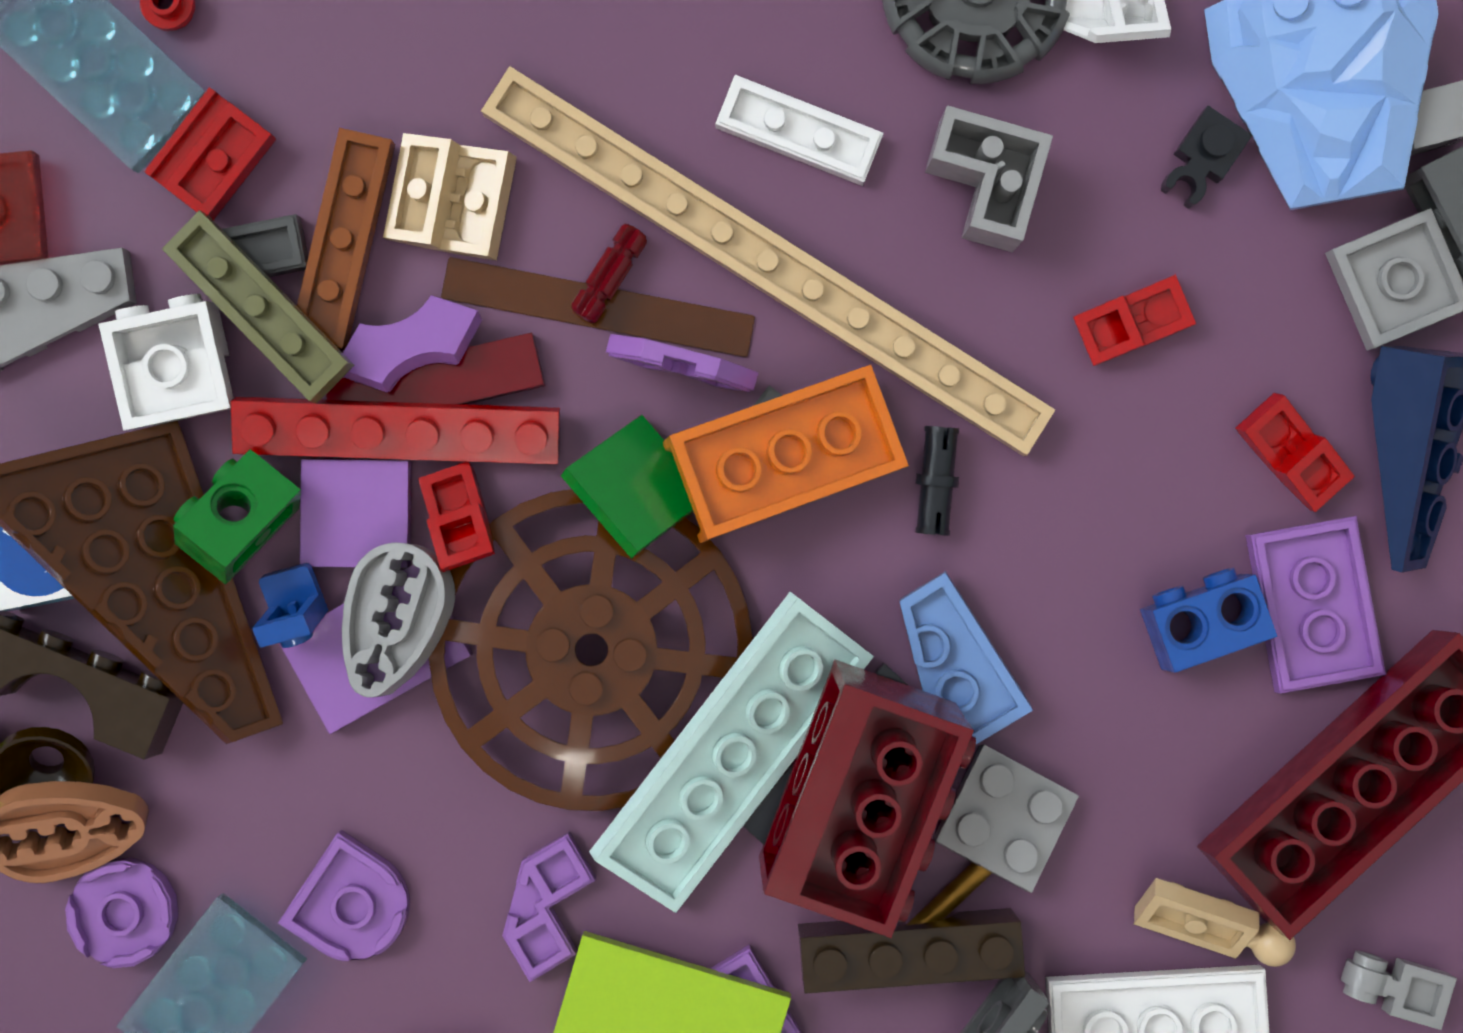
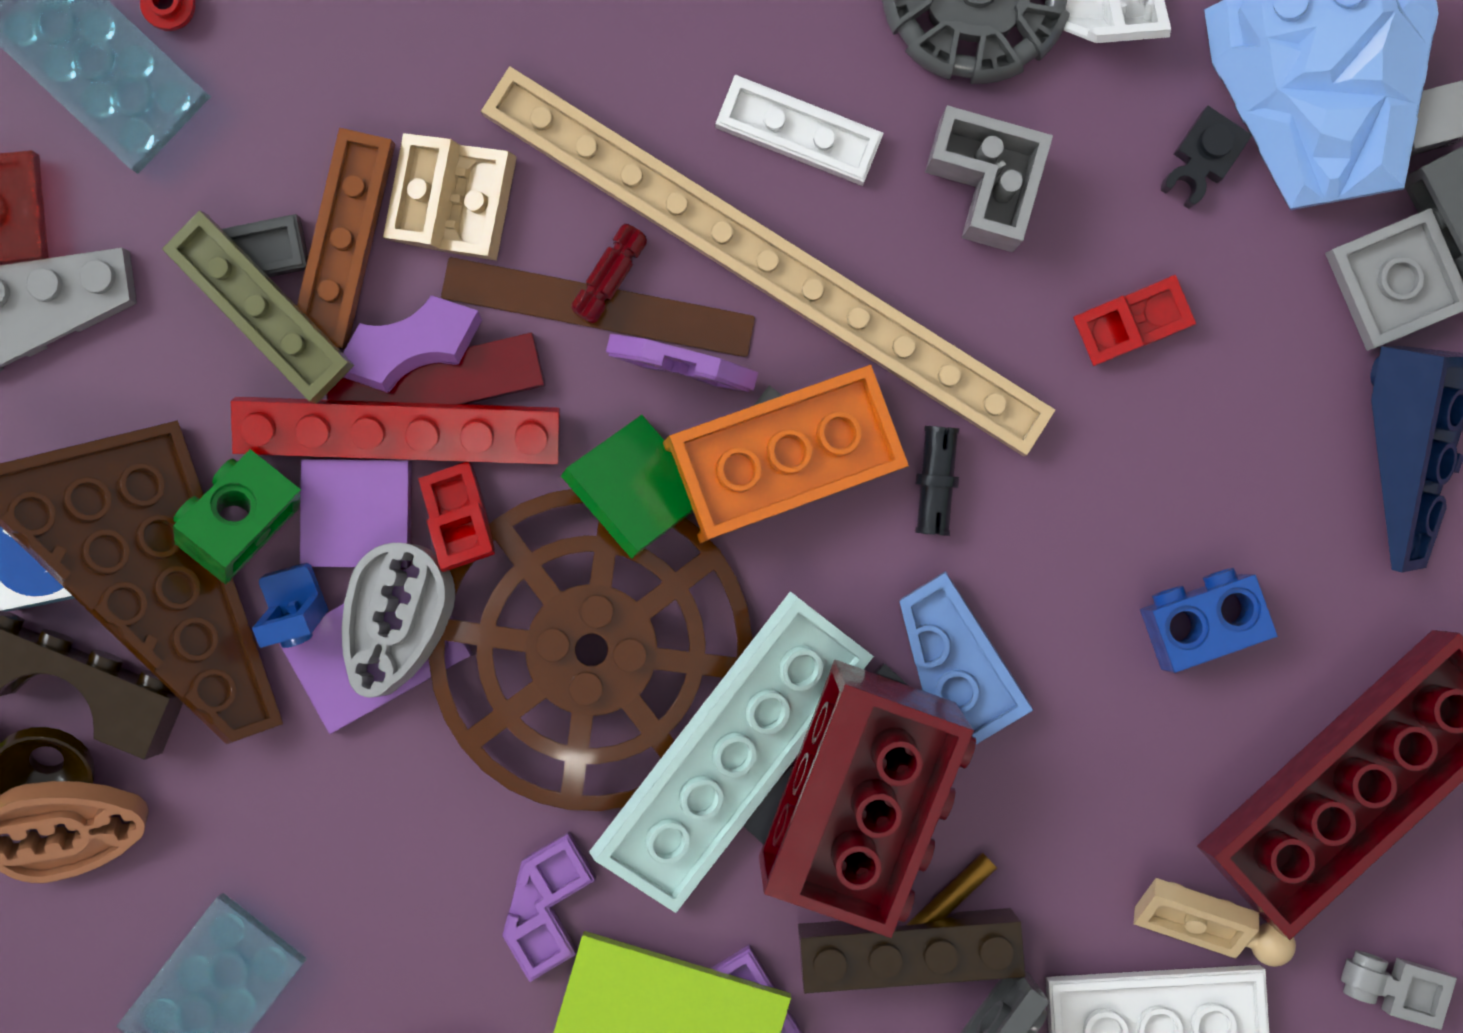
(122, 912): medium lavender tile -> none
(167, 362): white plate -> none
(210, 154): red plate -> none
(350, 902): medium lavender tile -> none
(1006, 818): light grey plate -> none
(1294, 453): red slope -> none
(1318, 604): medium lavender tile -> none

